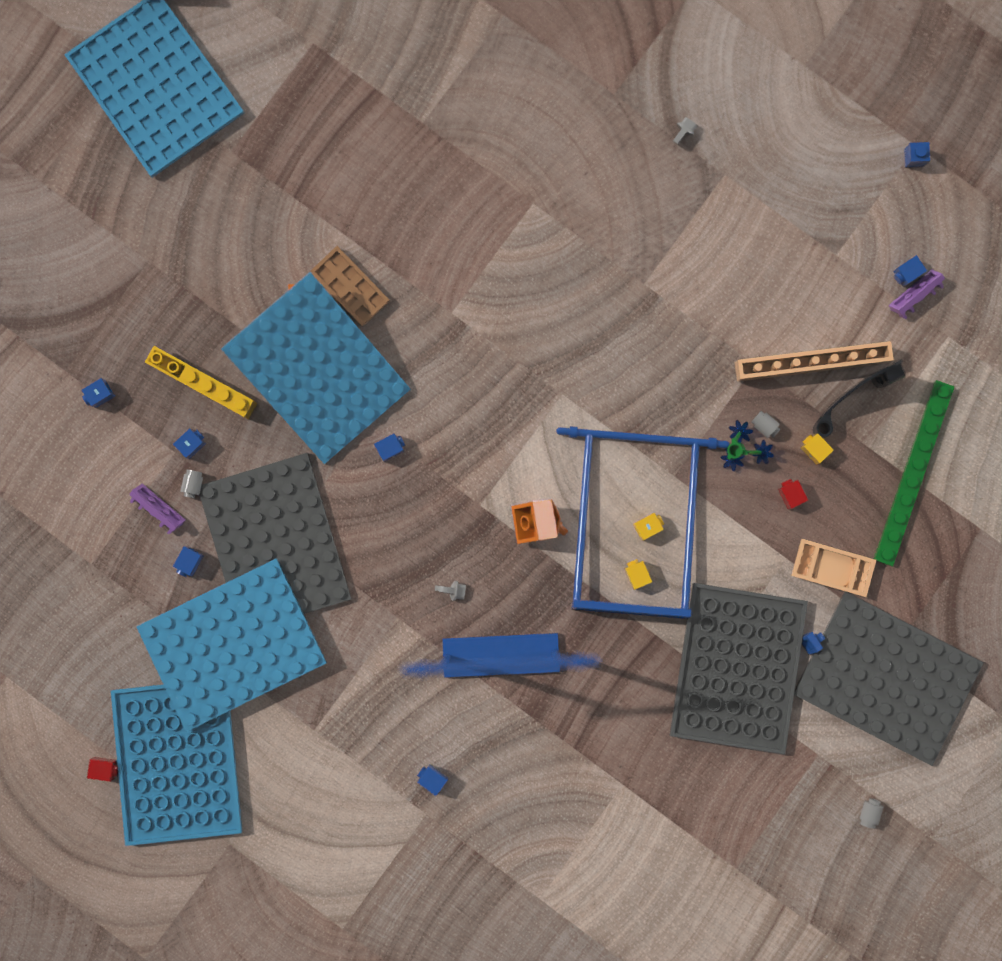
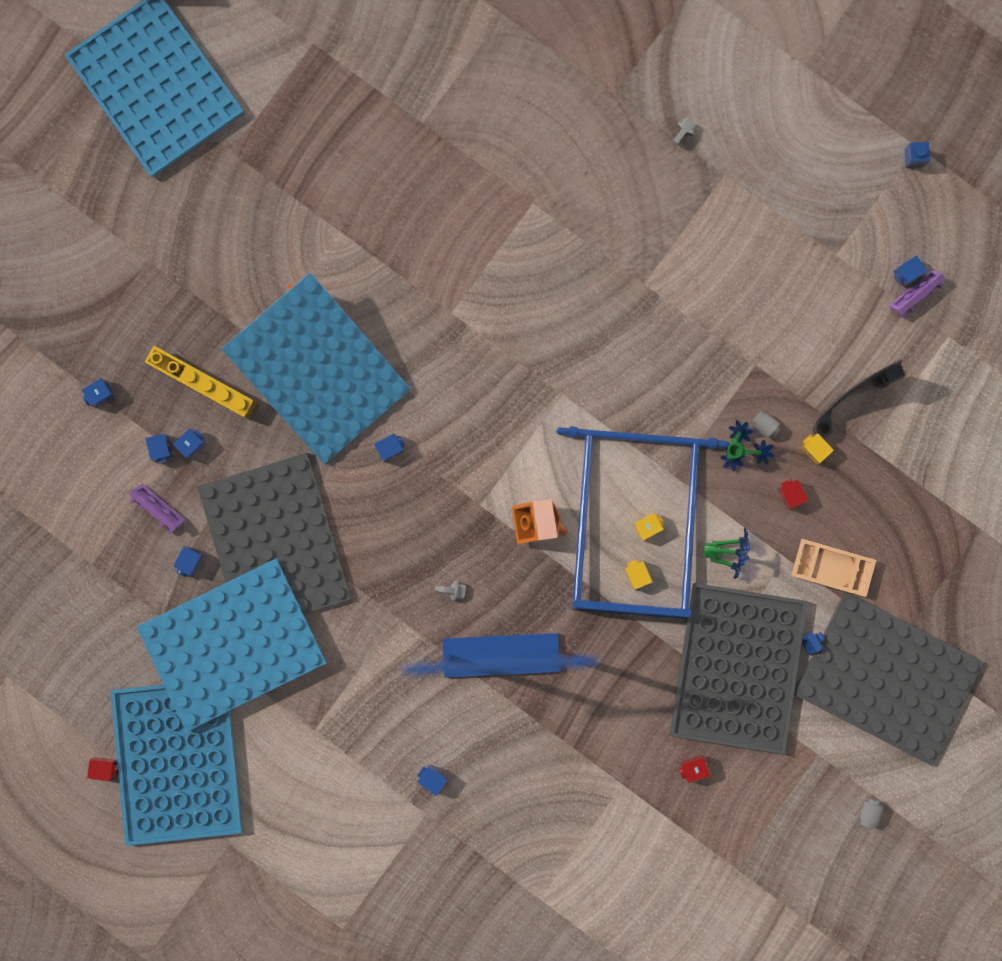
(159, 448): none -> blue brick
(191, 483): light grey brick -> none
(349, 286): medium nougat plate -> none
(694, 769): none -> red brick
(714, 550): none -> plant
(814, 361): light nougat brick -> none
(913, 473): green plate -> none

